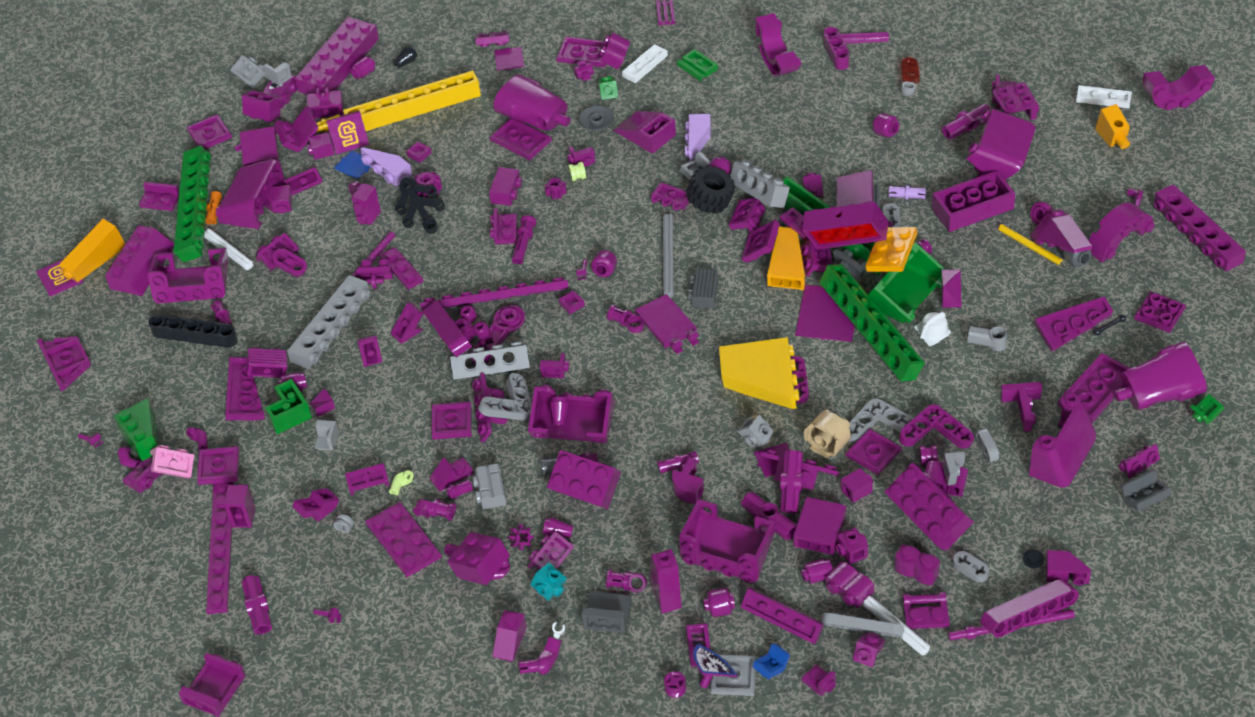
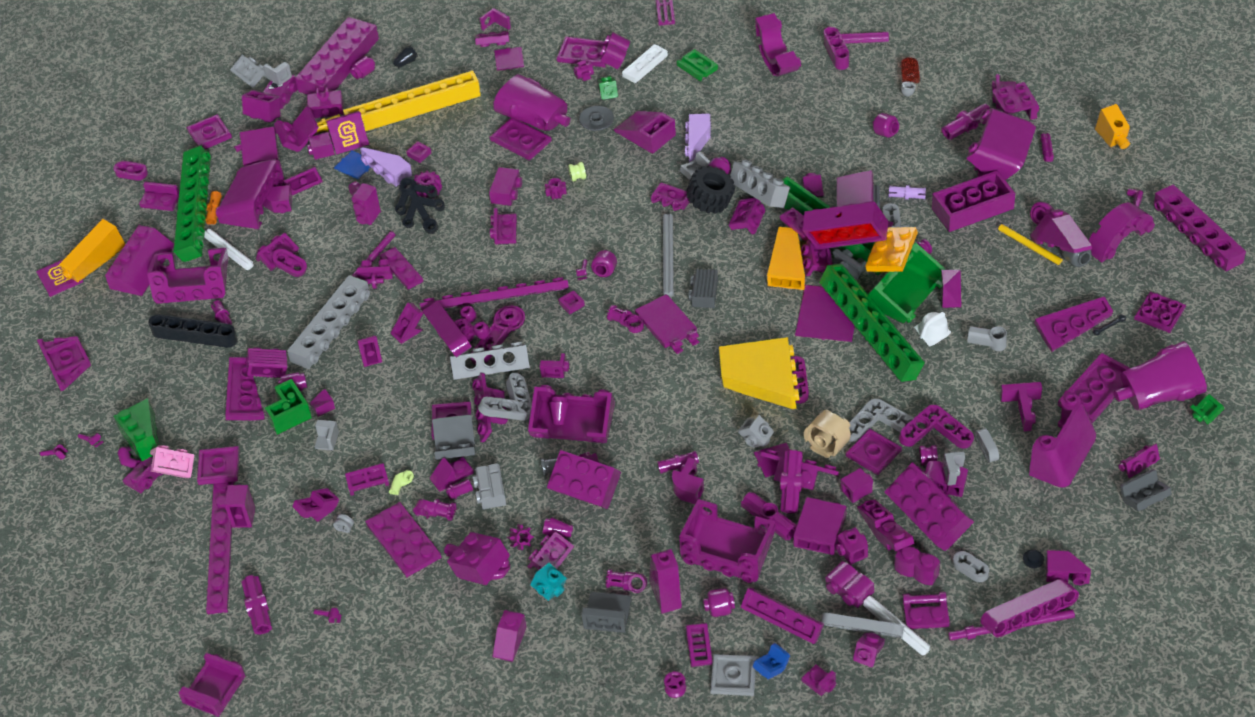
(58, 451): none -> magenta hand
(130, 170): none -> magenta plate
(198, 436): magenta arm -> none
(454, 436): none -> dark grey bracket
(497, 17): none -> magenta bracket
(524, 233): magenta pin -> none
(547, 657): magenta arm -> none
(586, 156): magenta bracket -> none
(710, 664): shield -> none
(760, 241): magenta plate -> none
(816, 571): magenta brick -> none
(884, 527): none -> magenta slope
(1047, 147): none -> magenta axle
(1103, 96): white plate -> none
(1180, 92): magenta brick -> none

